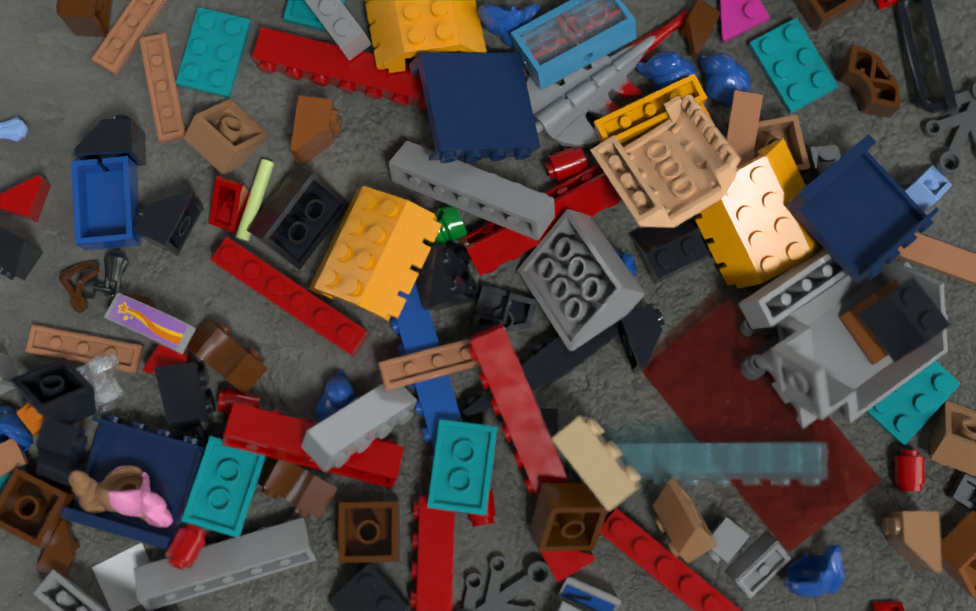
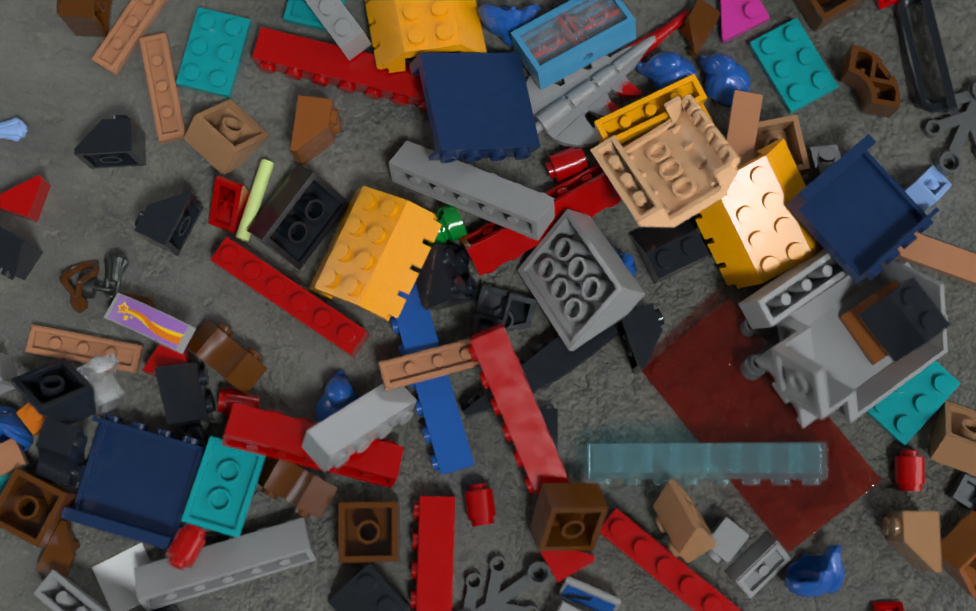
(105, 203): blue piece -> none
(122, 491): hair -> none
(462, 467): teal plate -> none
(598, 461): tan piece -> none

